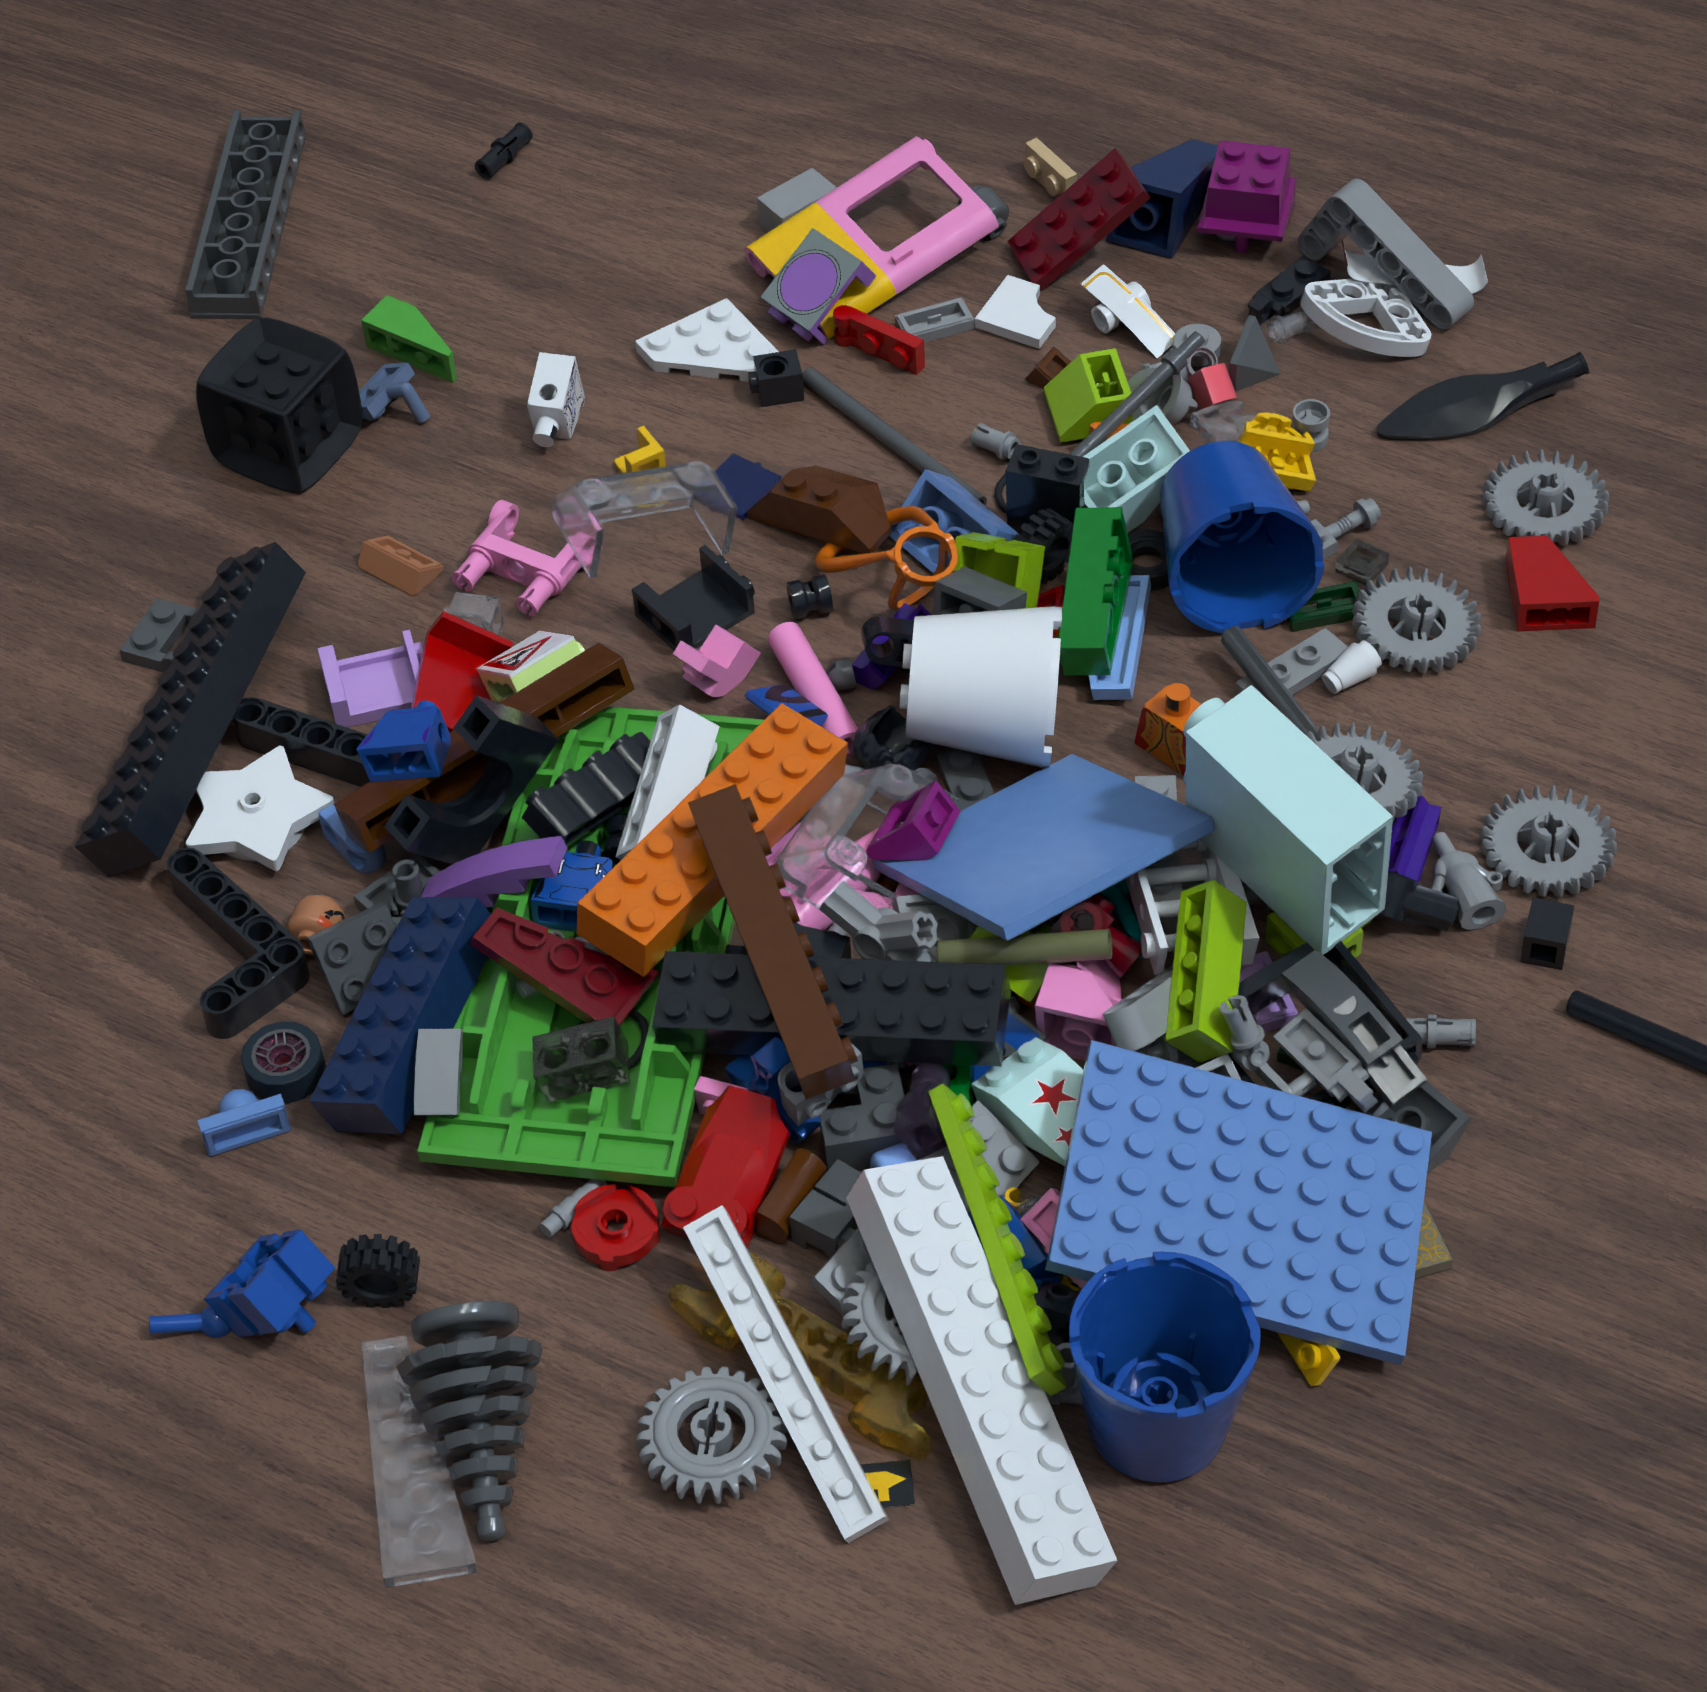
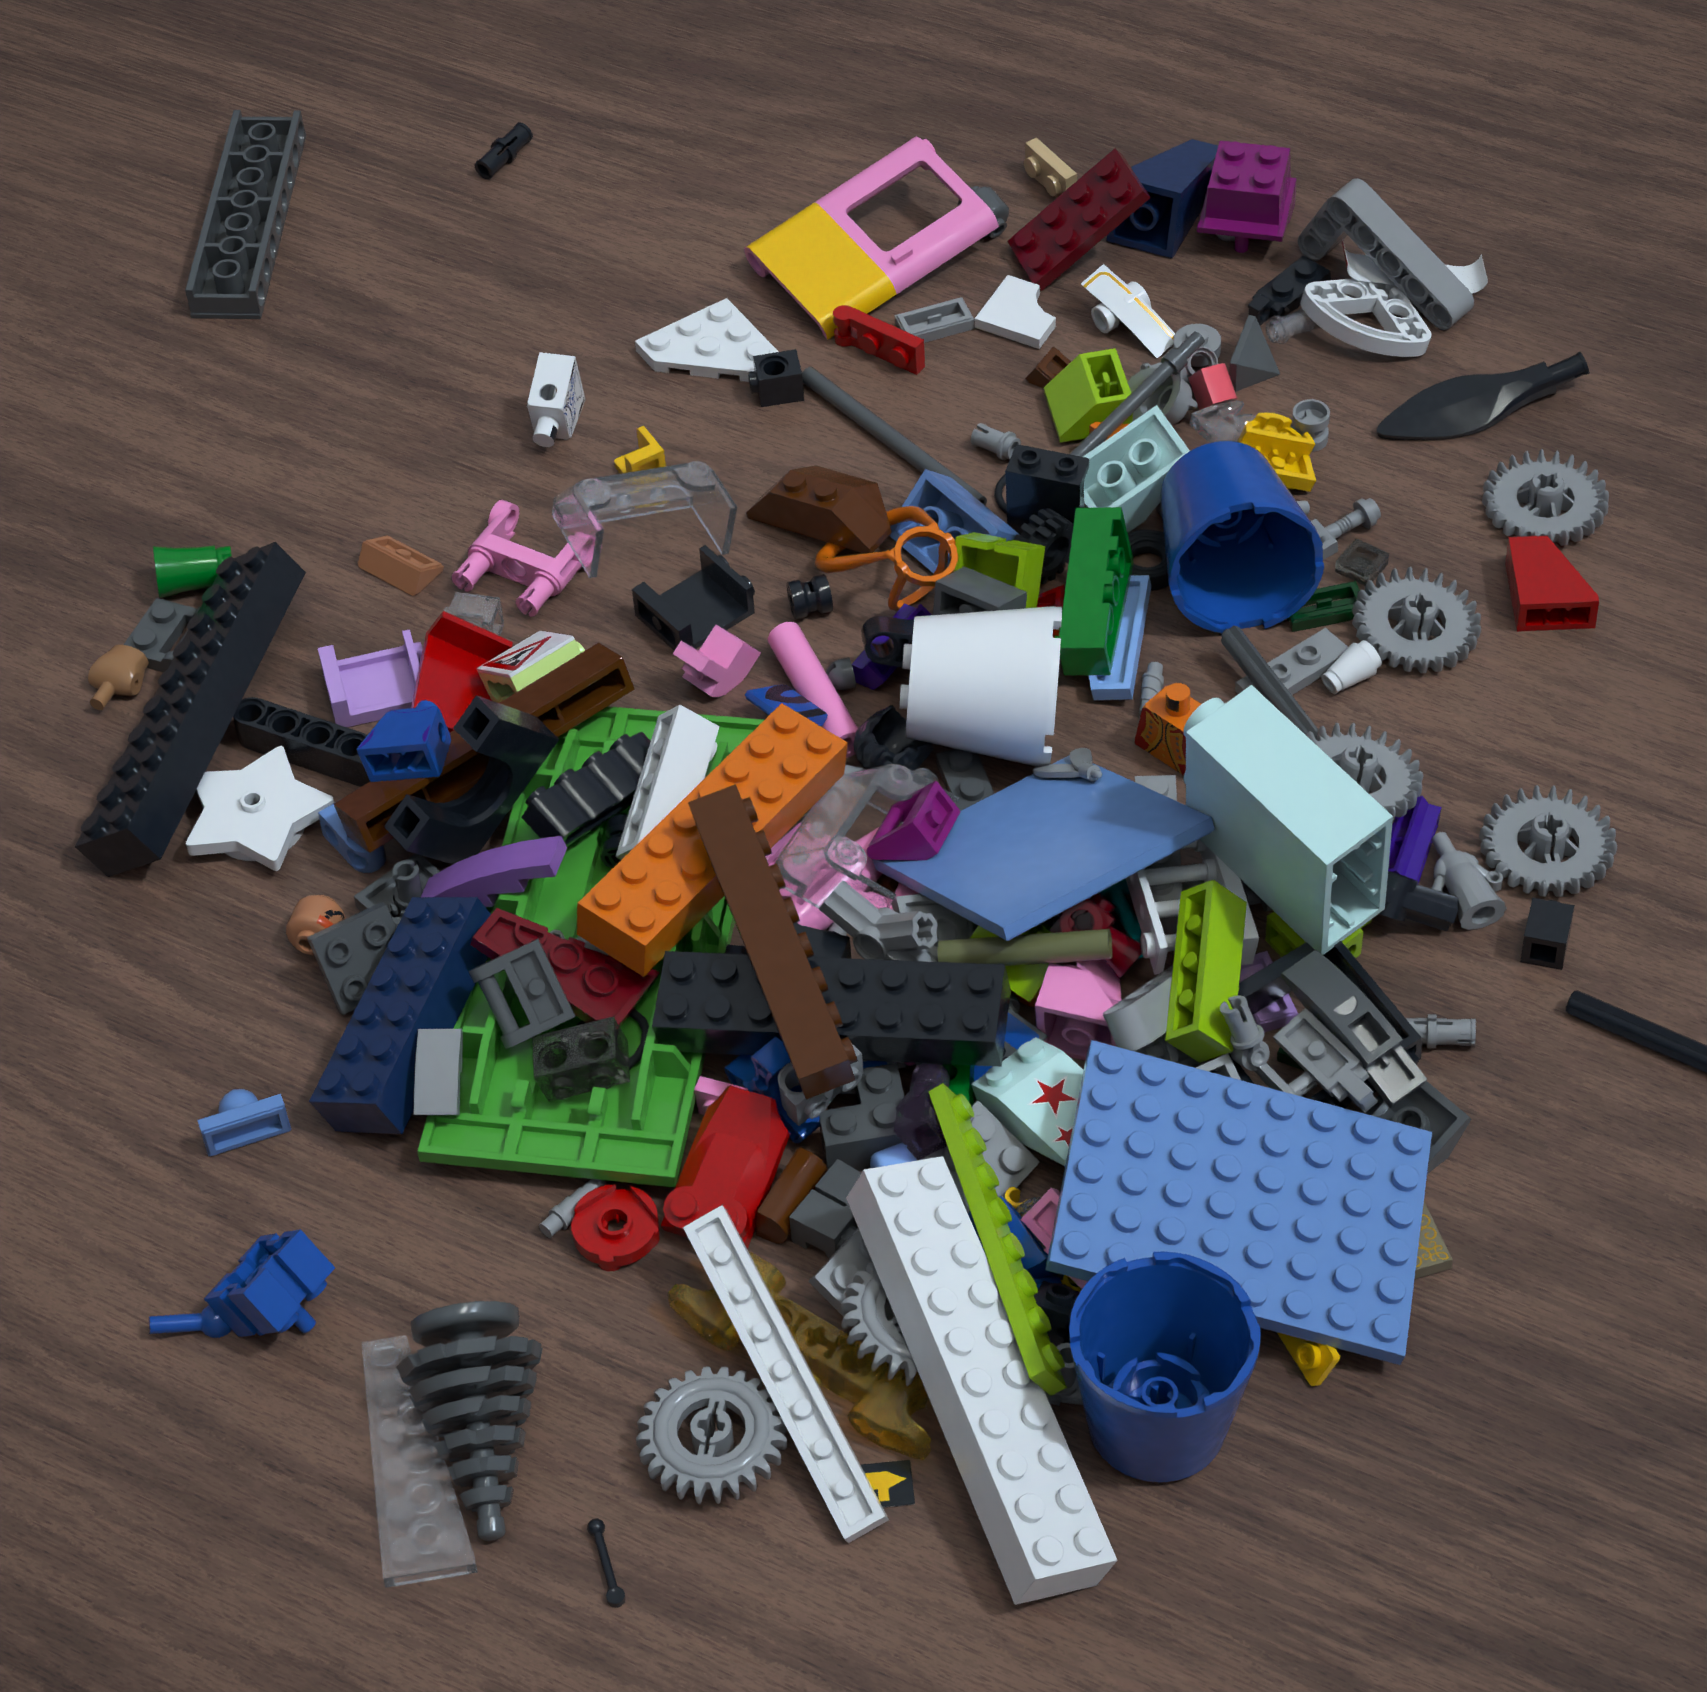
(118, 673): none -> medium nougat piece
(187, 568): none -> green plant
(273, 956): black beam -> none
(279, 404): black piece -> none
(280, 1044): wheel -> none
(377, 1271): black tyre -> none
(390, 383): sand blue plate -> none
(405, 335): bright green slope -> none
(535, 988): none -> dark grey plate
(557, 897): blue torso -> none
(615, 1595): none -> black hinge
(745, 482): clear blue piece -> none
(791, 198): light grey brick -> none
(813, 284): panel -> none
(1080, 766): none -> light grey piece
(1151, 683): none -> light grey animal

